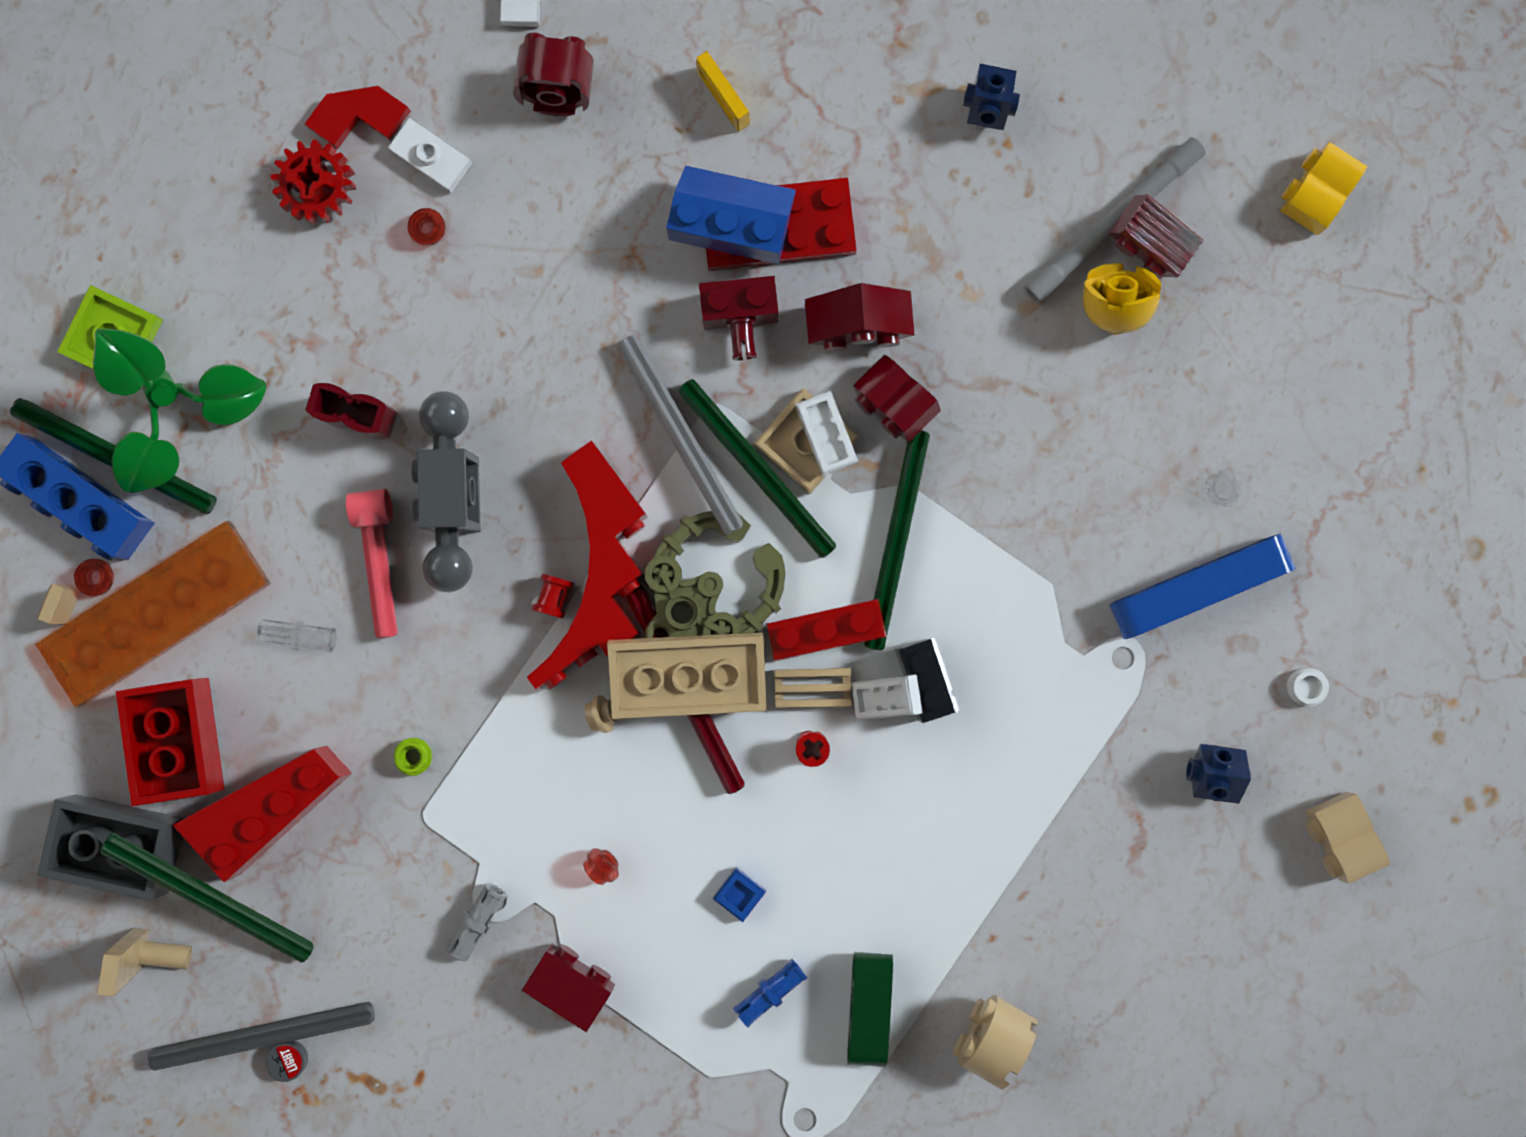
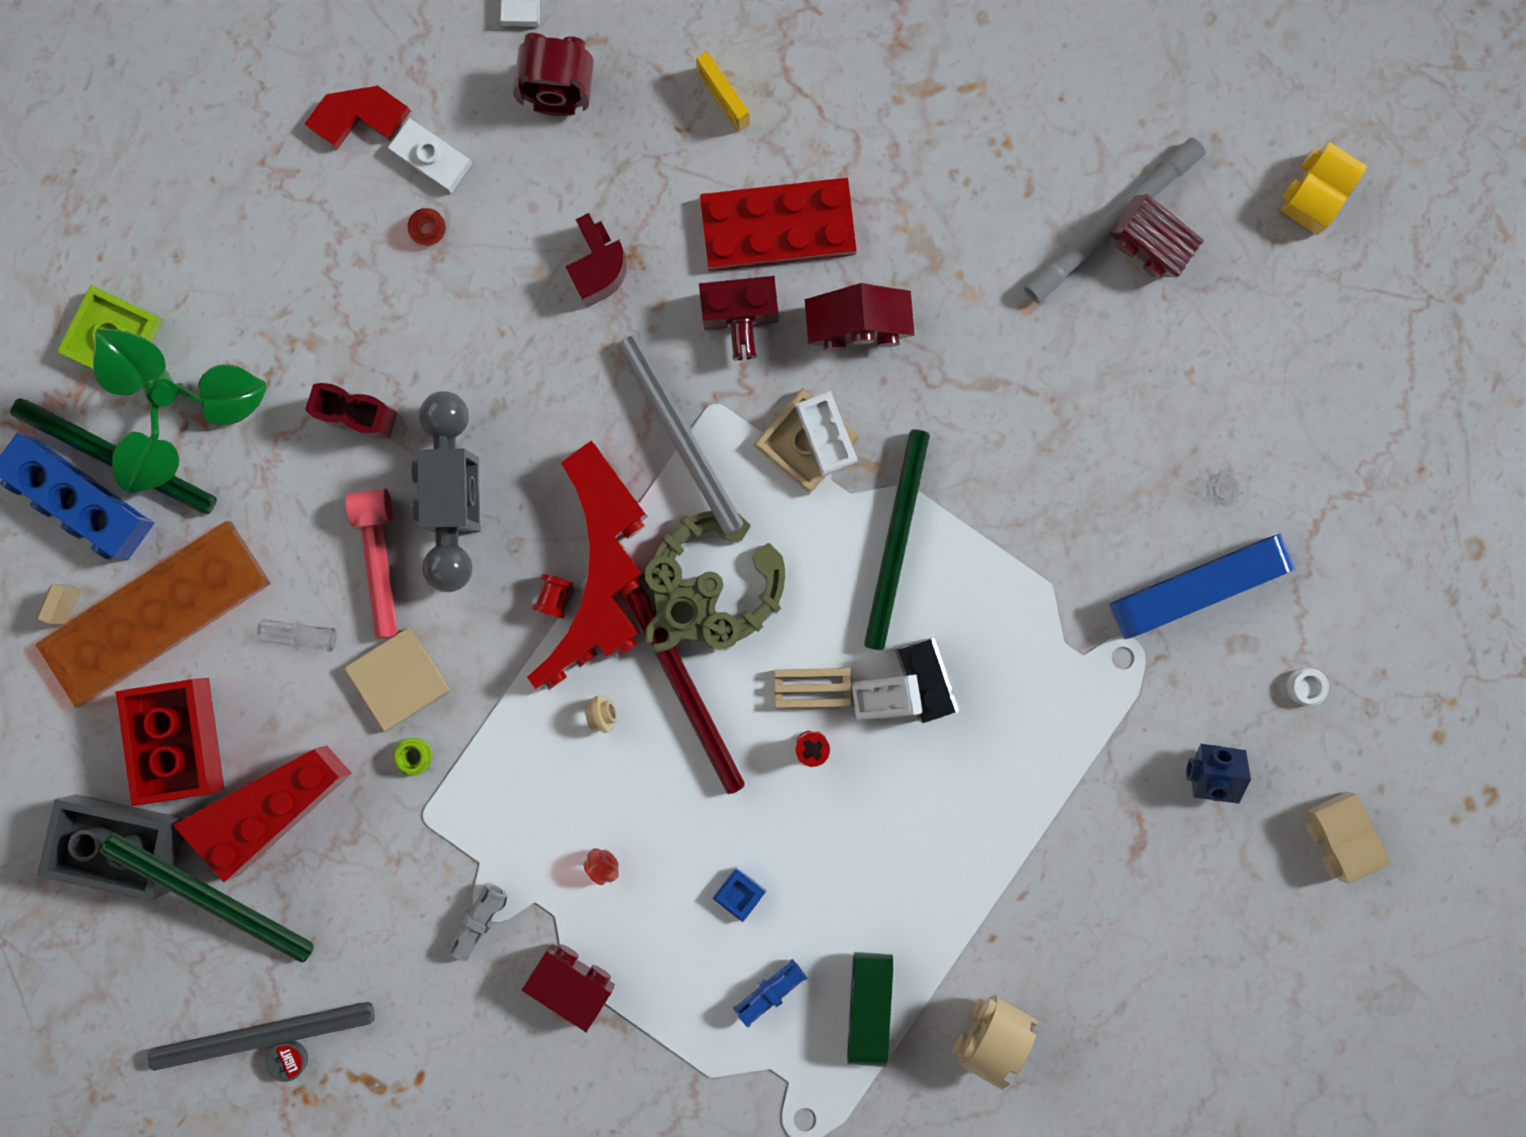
(83, 575): clear red plate -> none
(132, 953): tan piece -> none
(303, 169): red gear -> none
(397, 679): none -> tan tile
(602, 270): none -> dark red brick
(687, 675): tan plate -> none
(730, 214): blue slope -> none
(757, 468): dark green axle -> none
(826, 630): red plate -> none
(896, 399): dark red brick -> none
(991, 97): dark blue brick -> none
(1120, 298): yellow cylinder -> none

